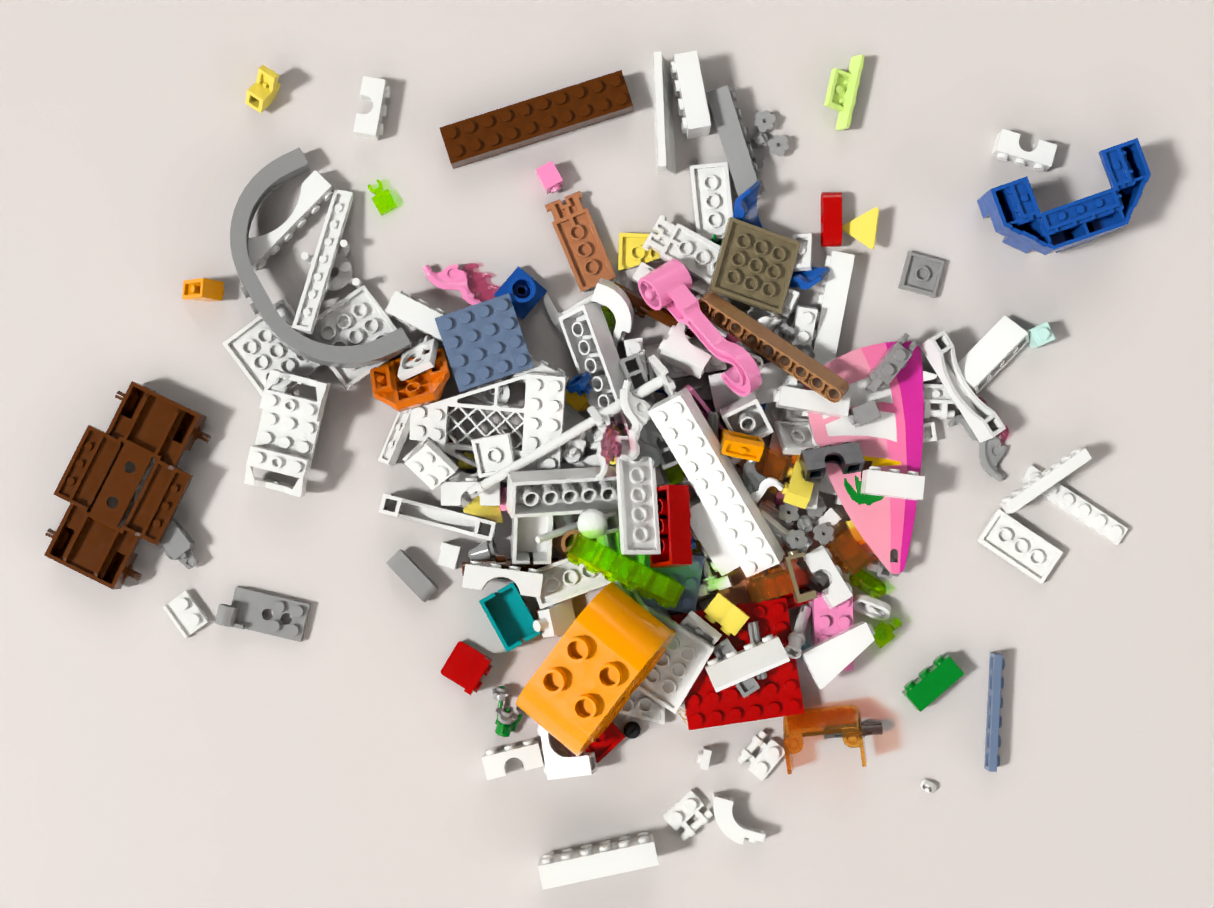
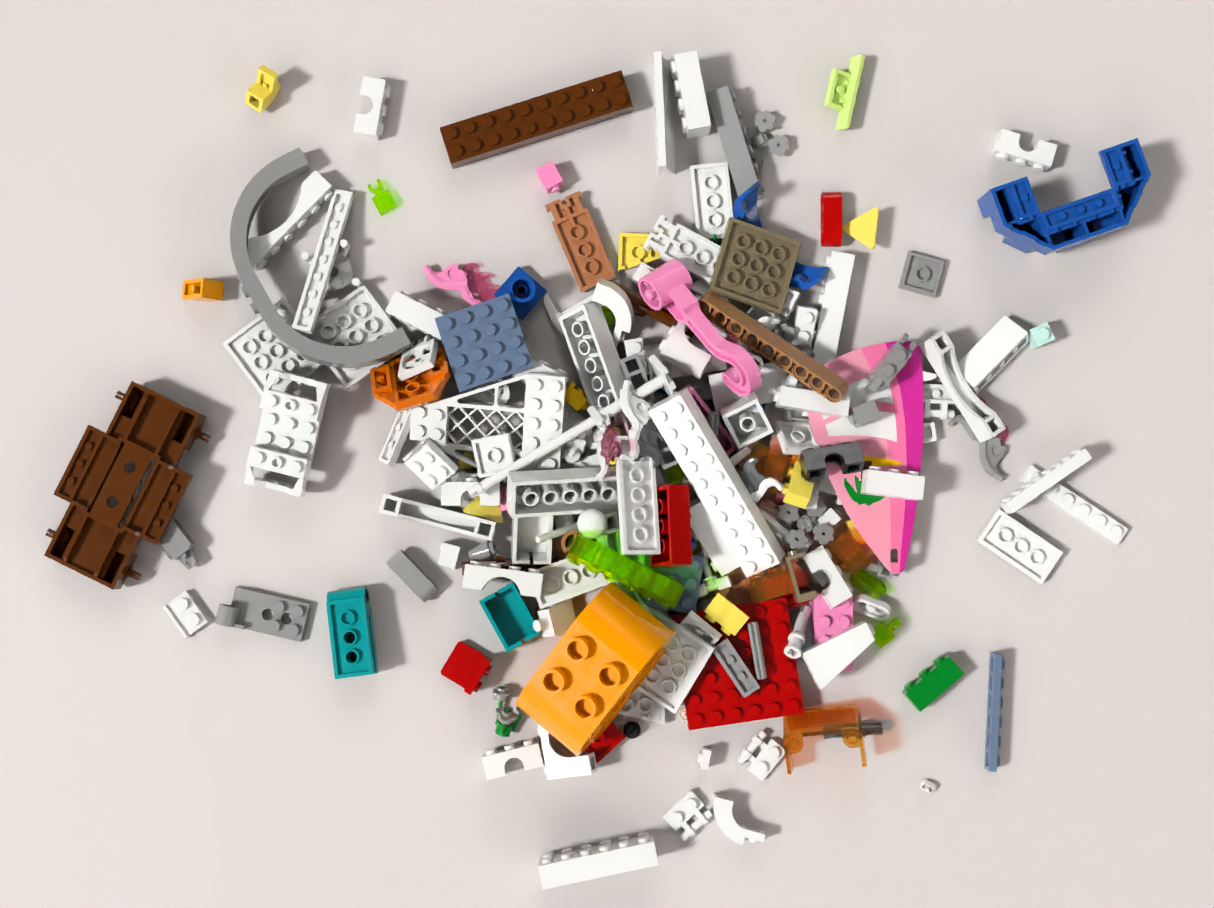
(347, 614): none -> teal hinge
(580, 384): blue tile -> none
(741, 445): light orange tile -> none
(746, 663): white slope -> none
(804, 256): white plate -> none

